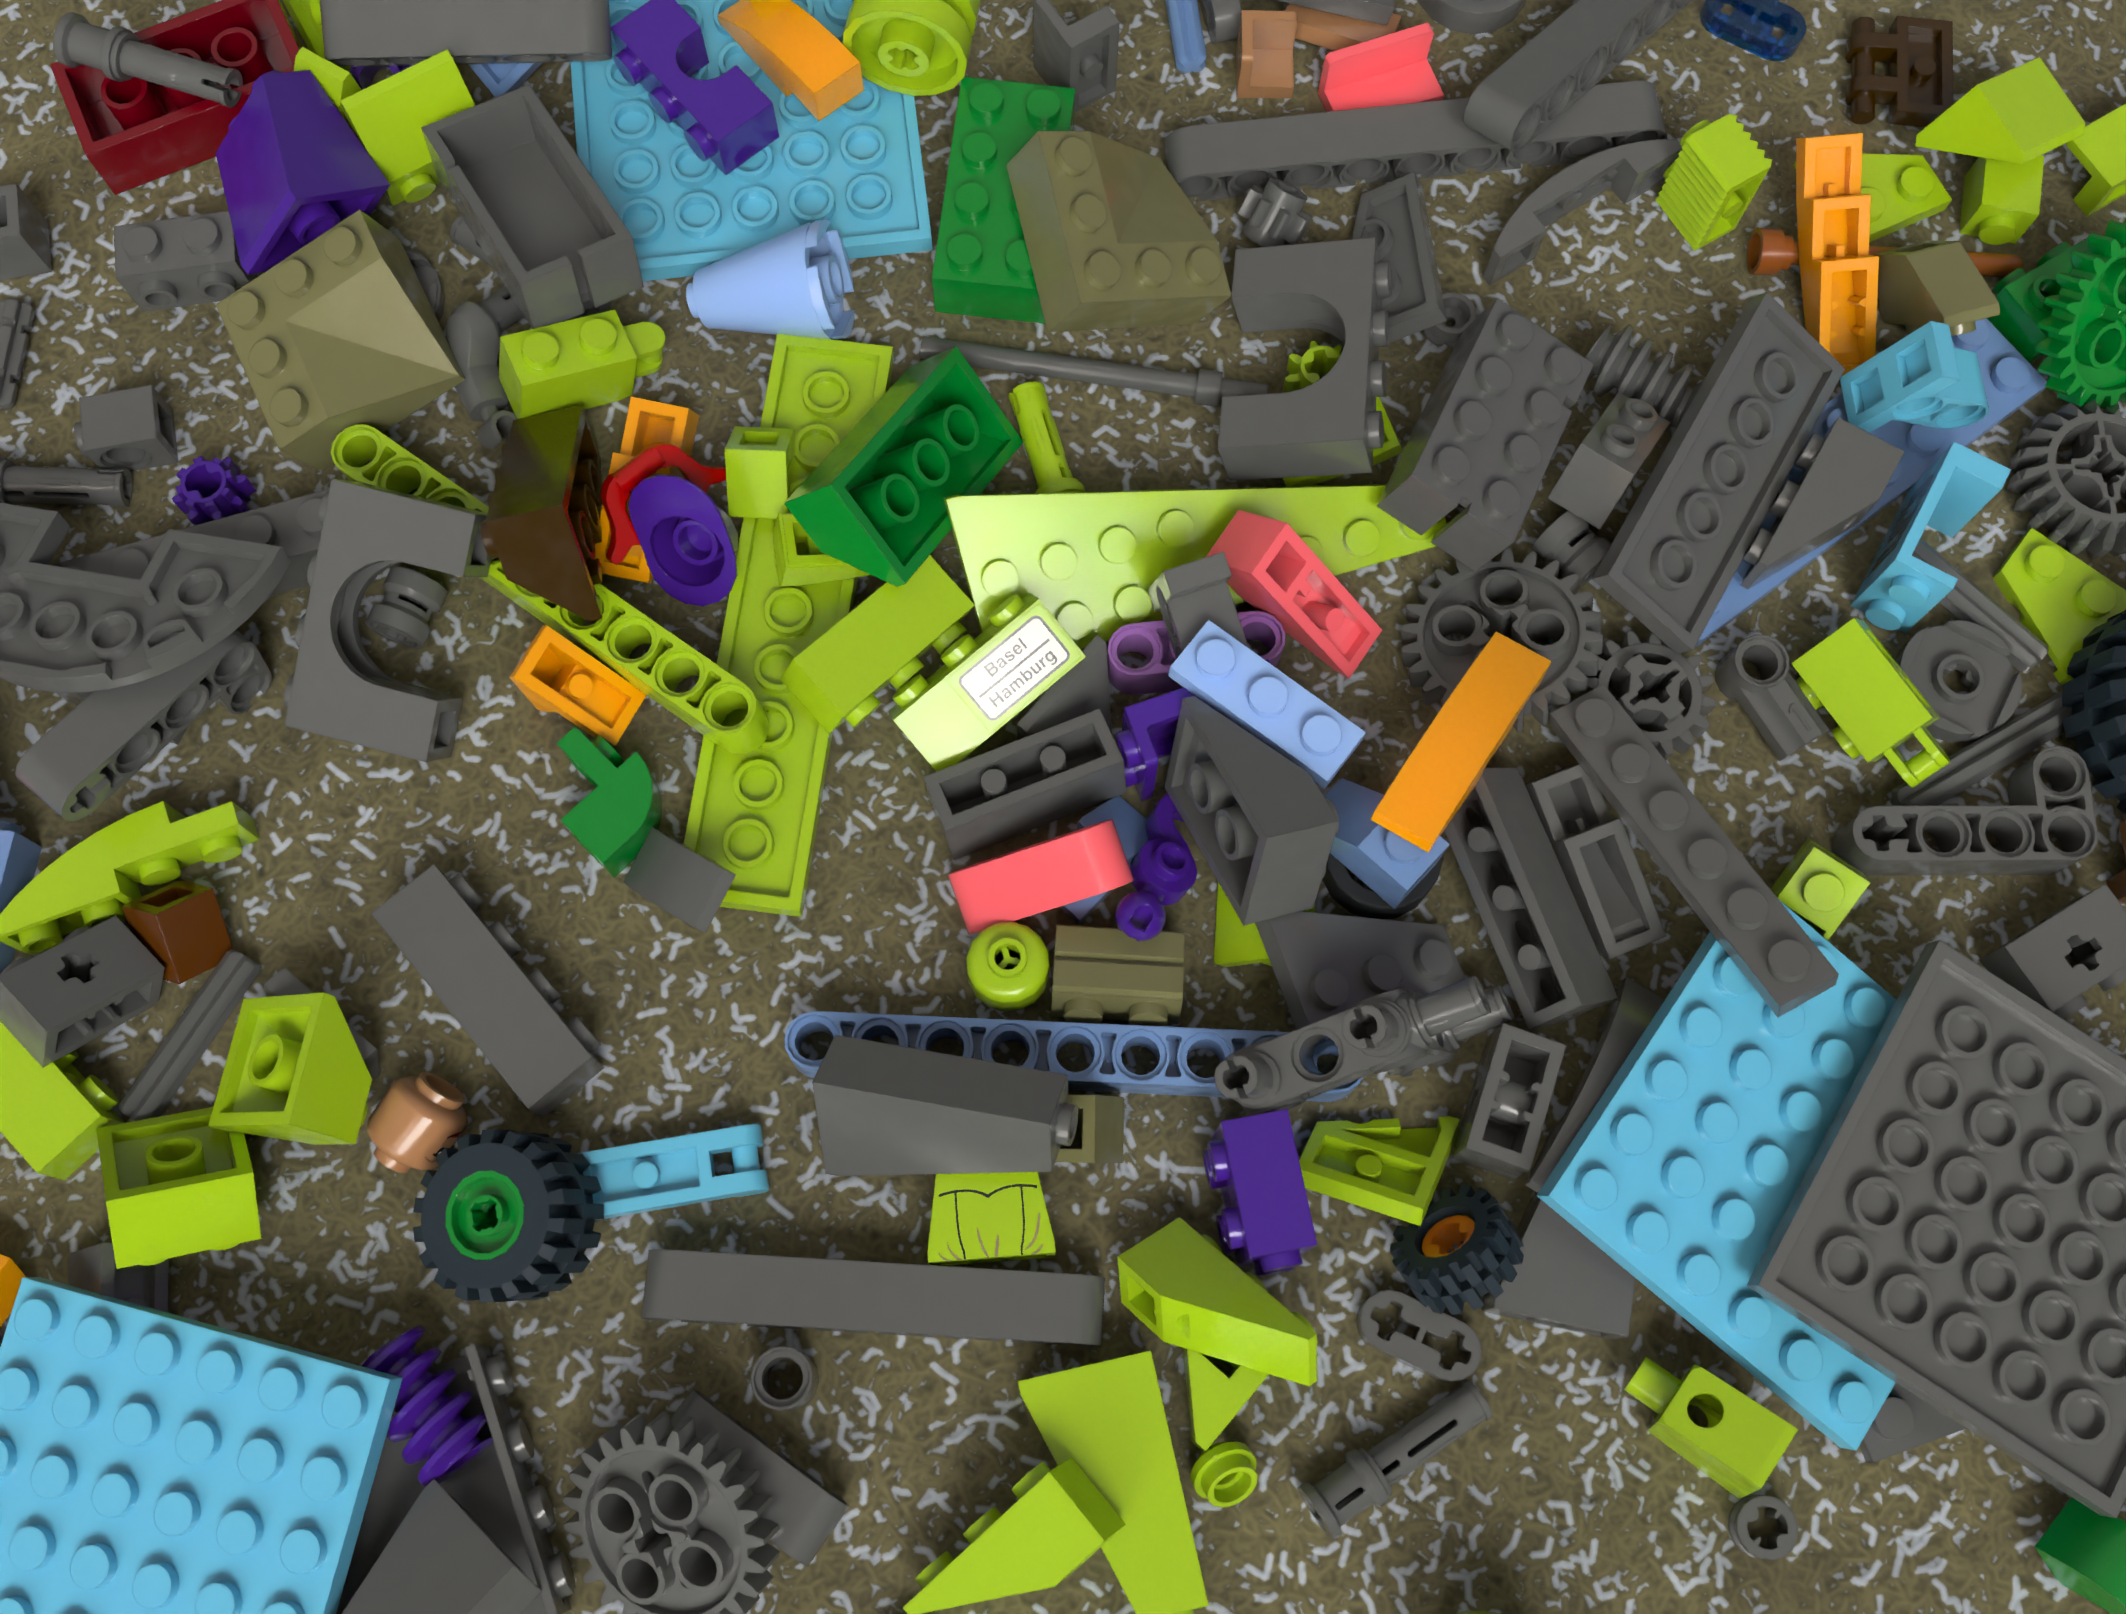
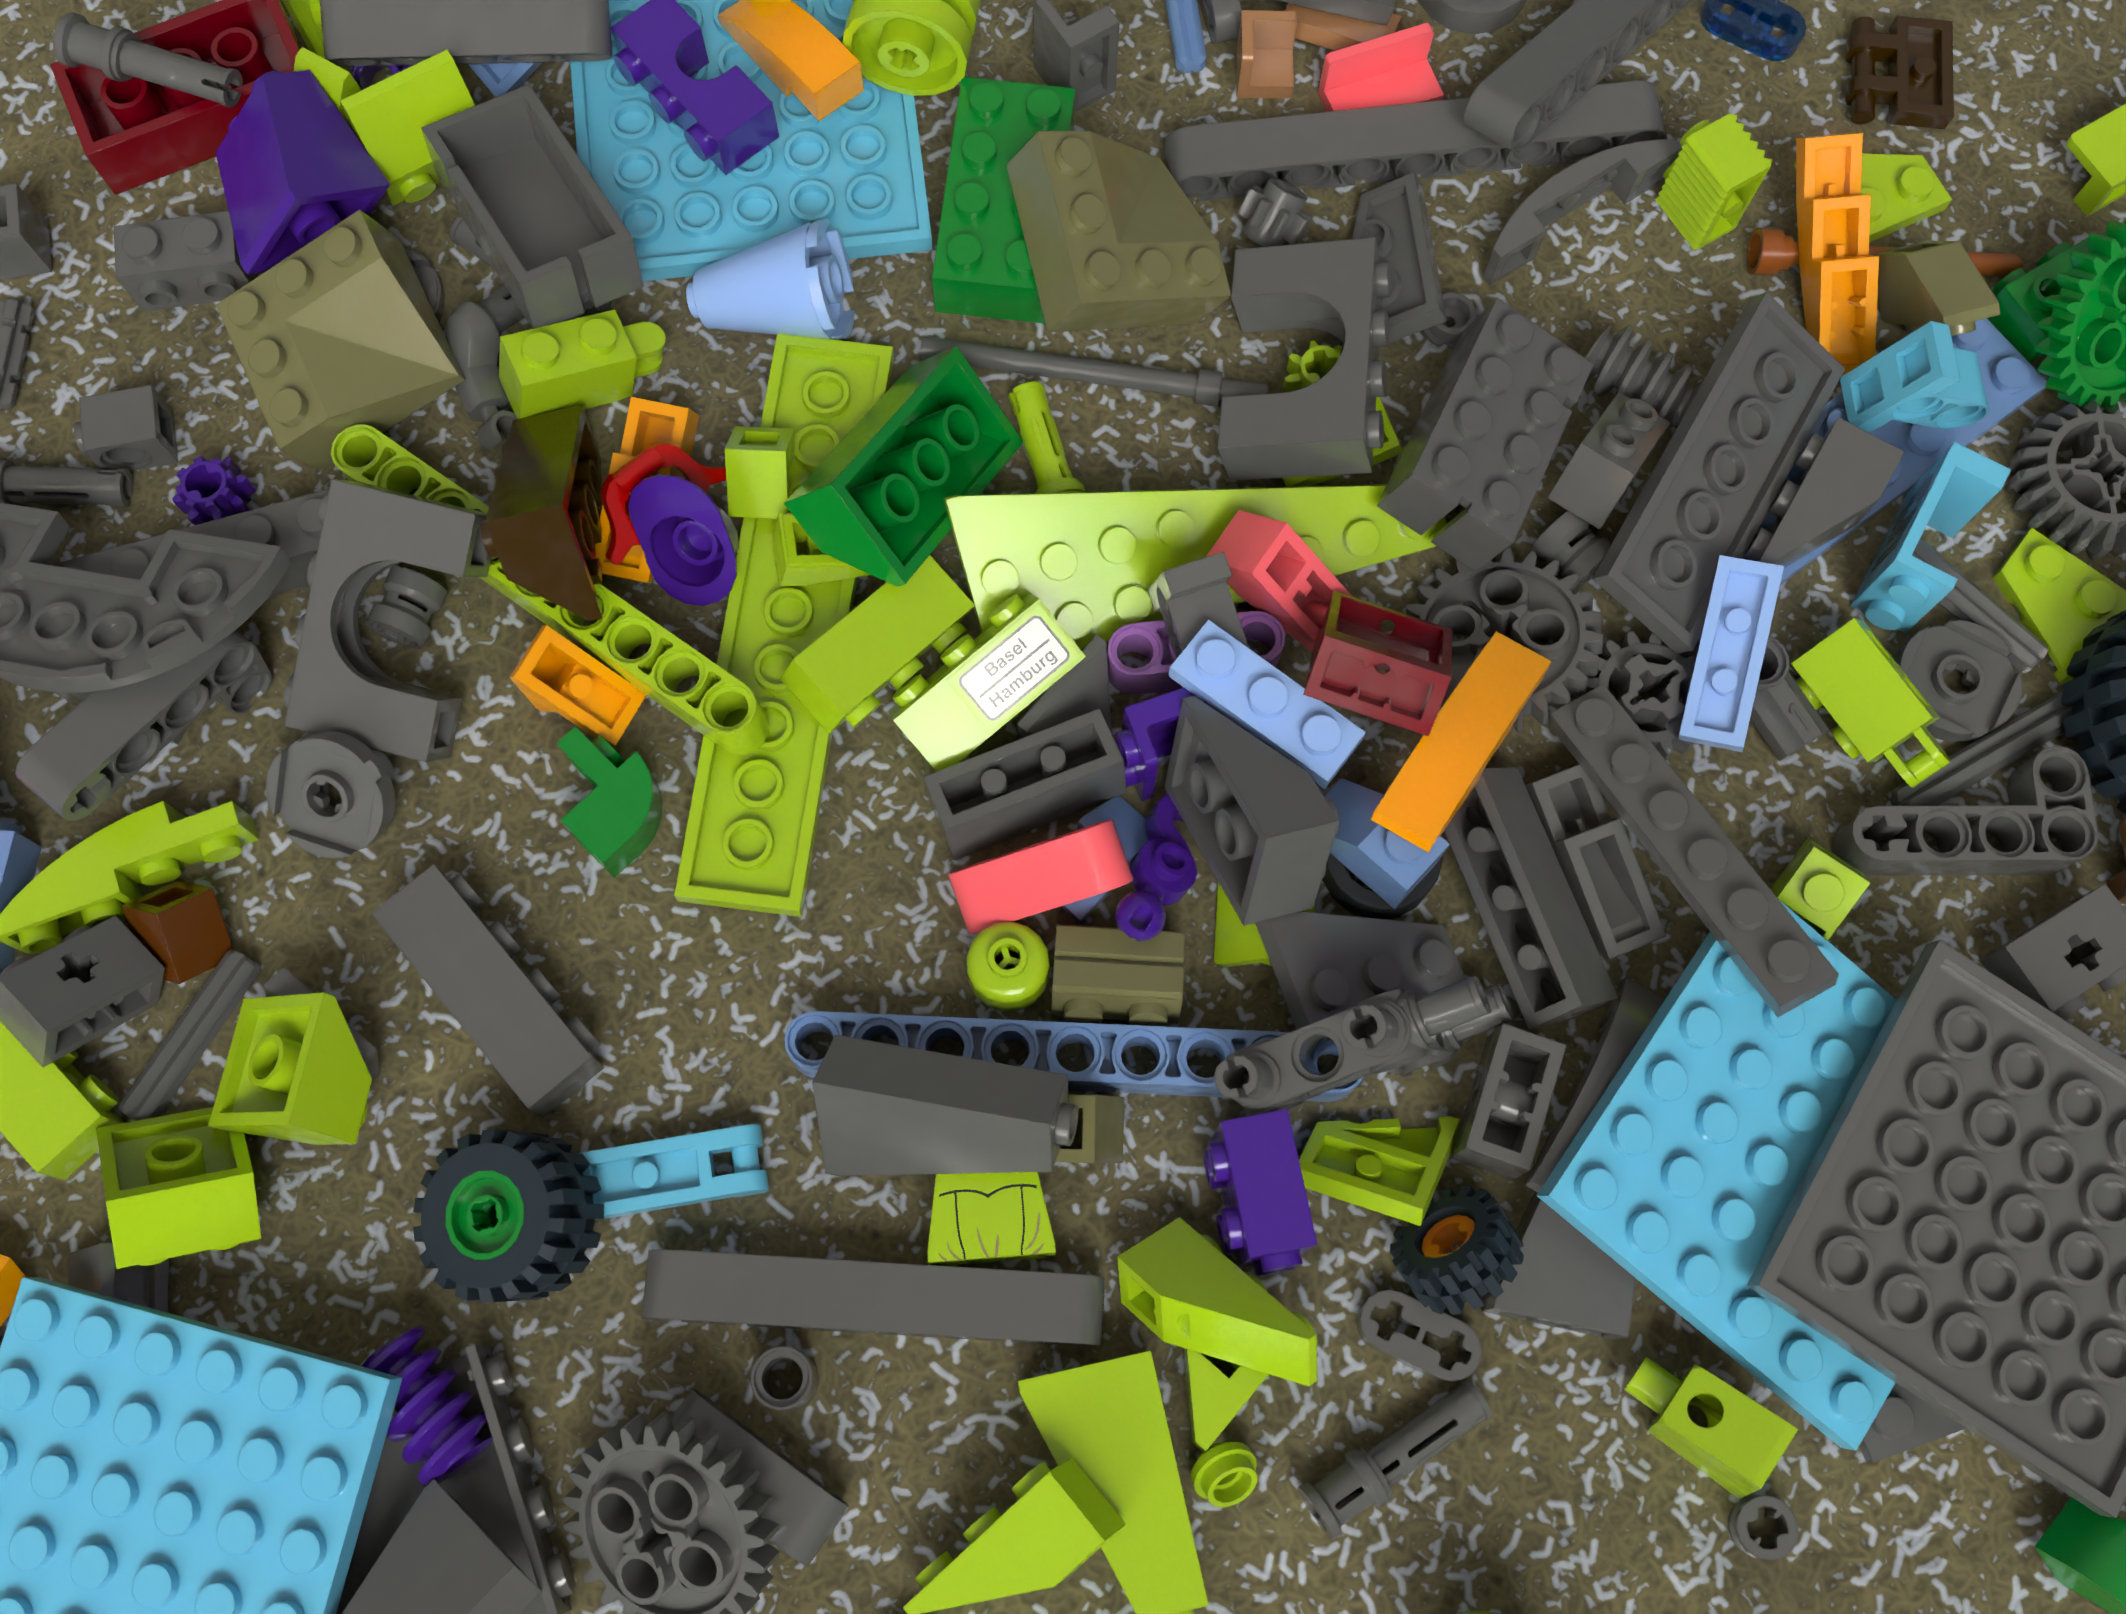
(358, 775): none -> dark grey plate
(416, 1122): medium nougat head -> none
(679, 879): dark grey slope -> none
(1380, 672): none -> dark red window
(1731, 653): none -> light blue plate
(2001, 199): lime brick -> none
(2007, 118): lime slope -> none

